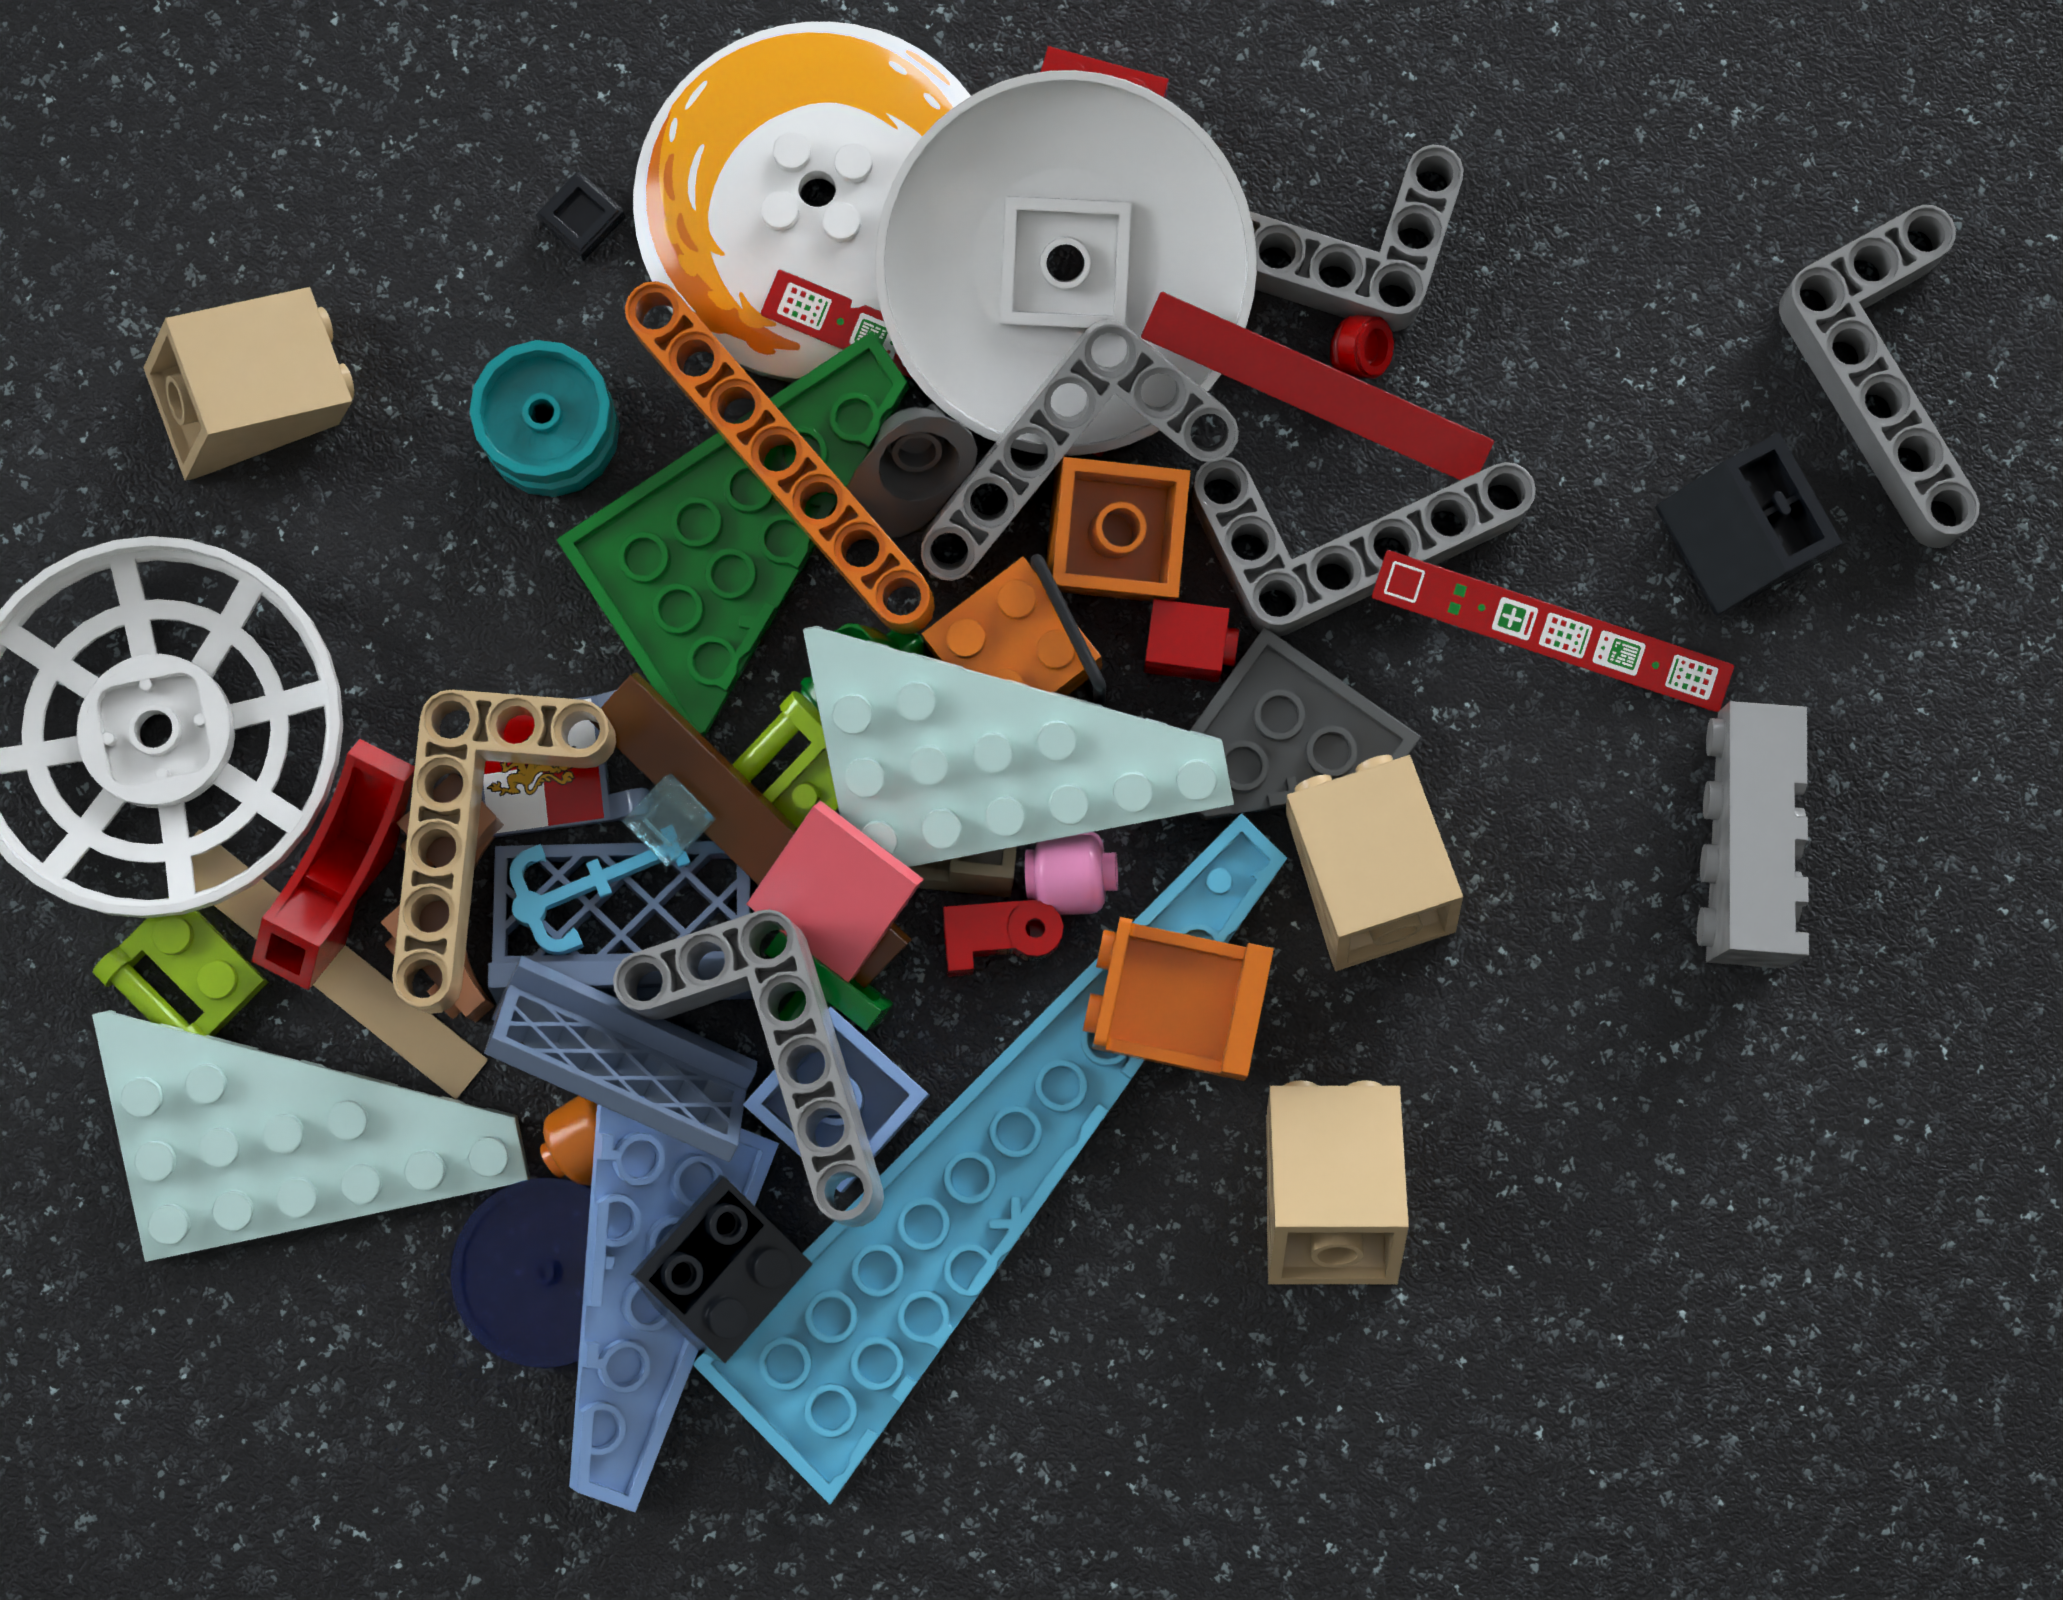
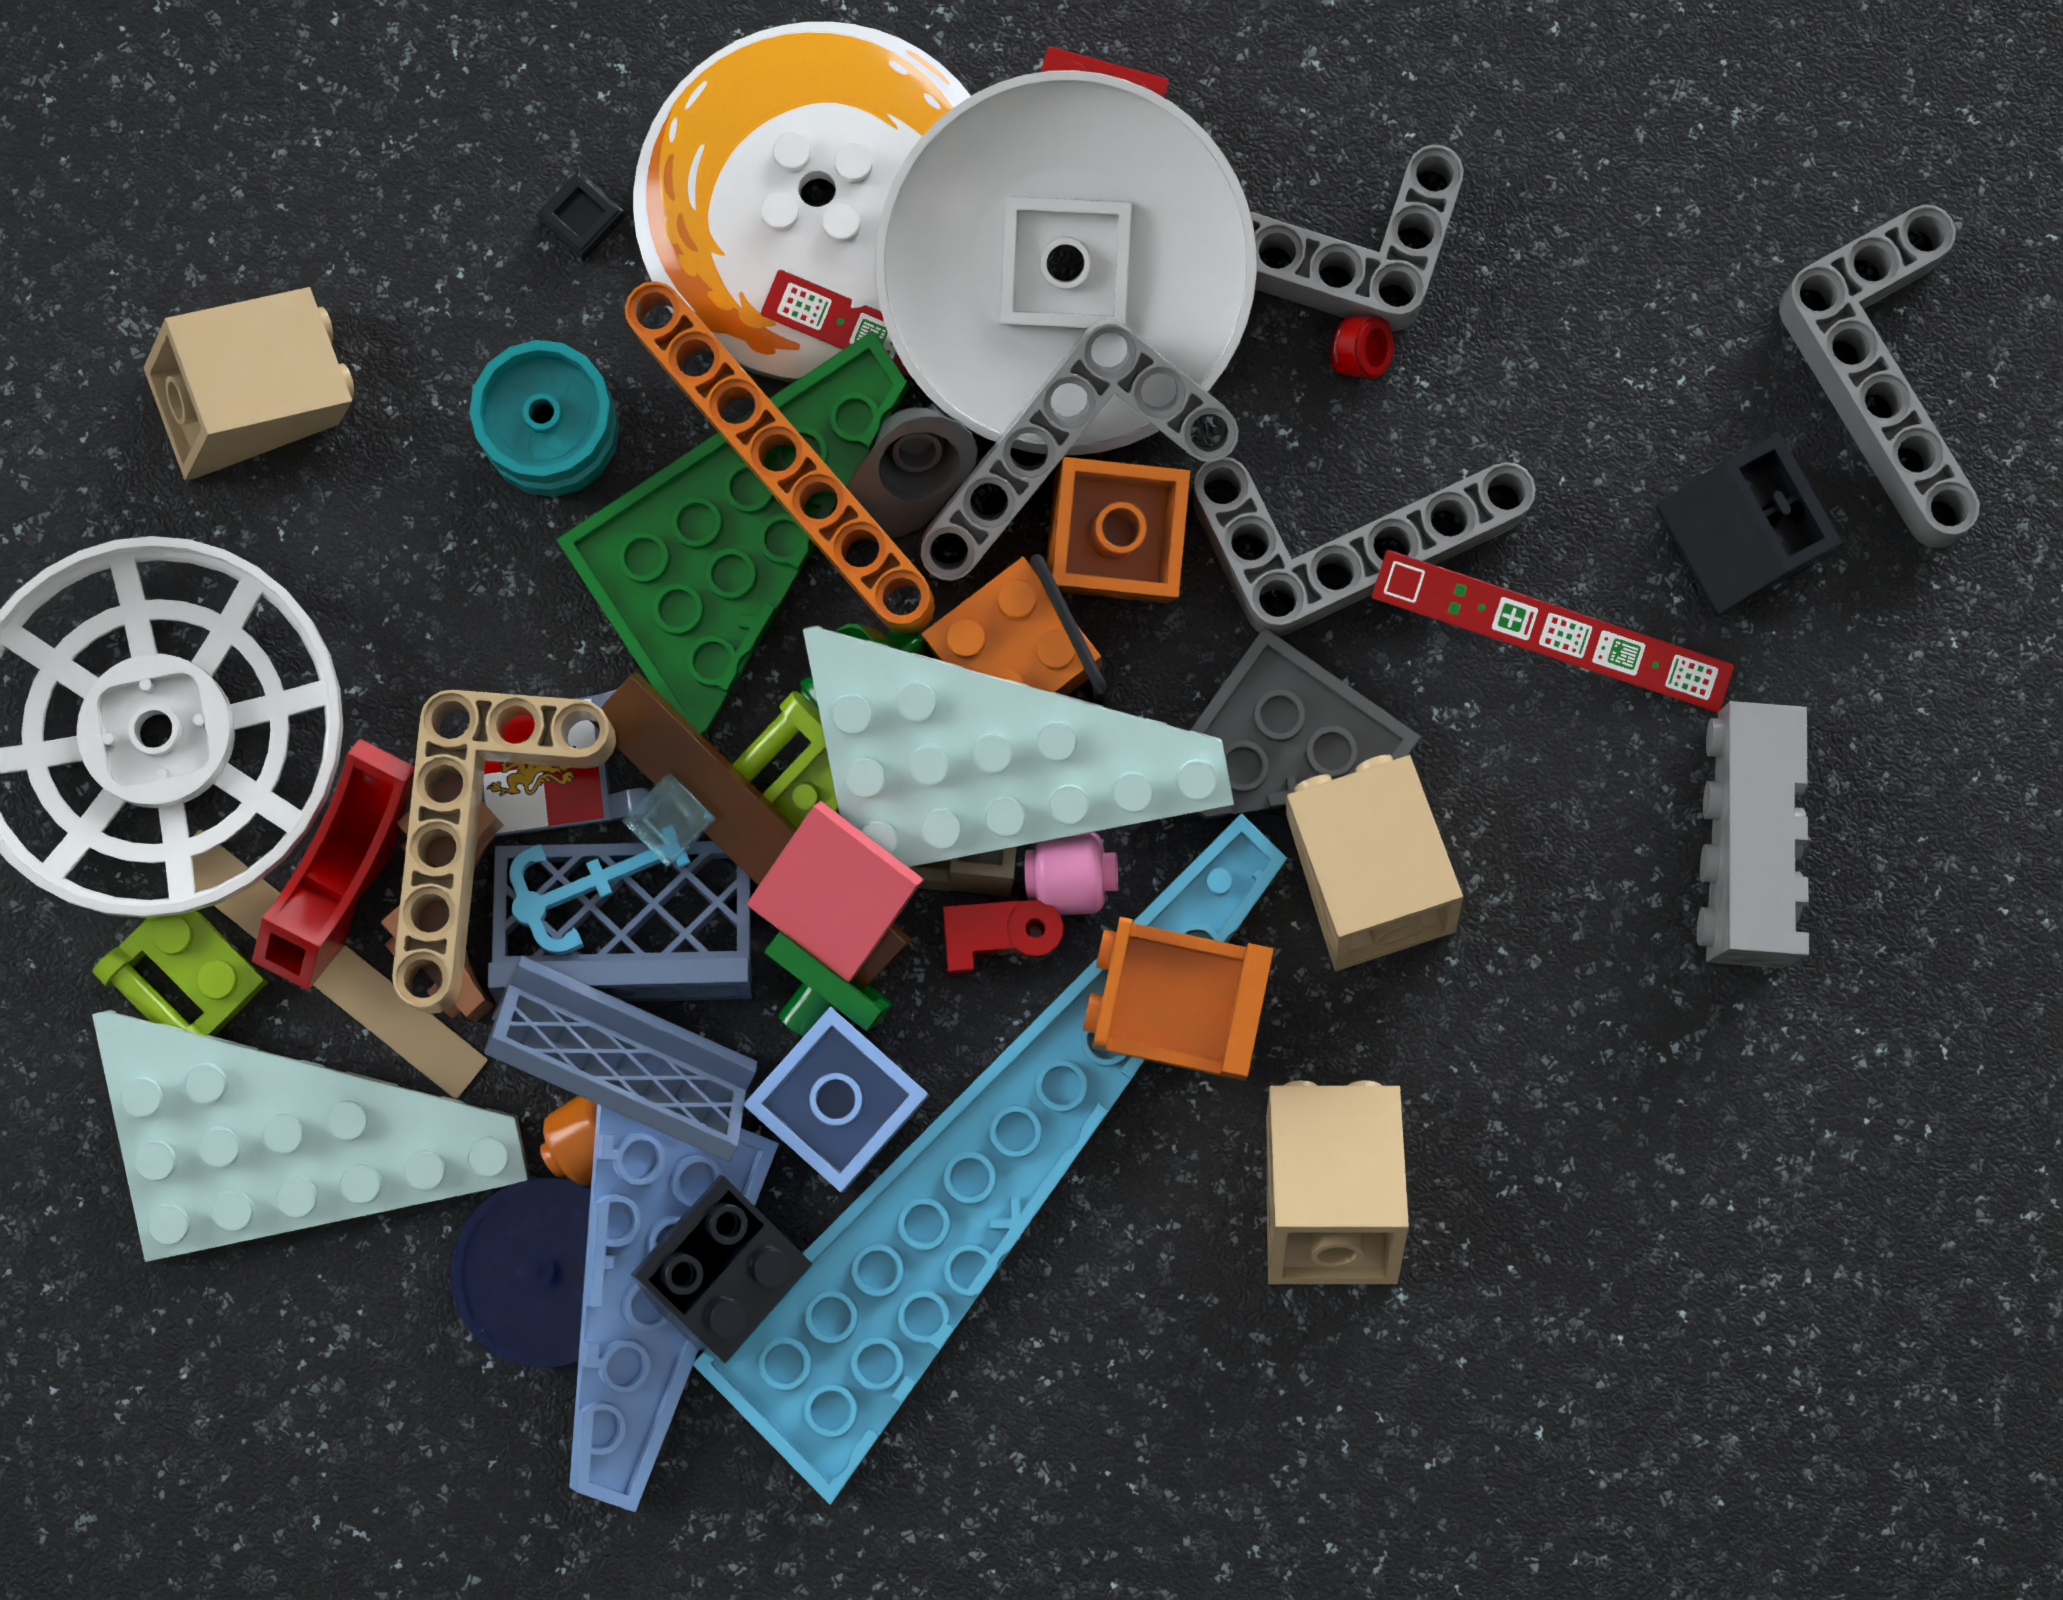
(786, 1040): light grey beam -> none
(1189, 641): red brick -> none
(1315, 387): red sticker -> none

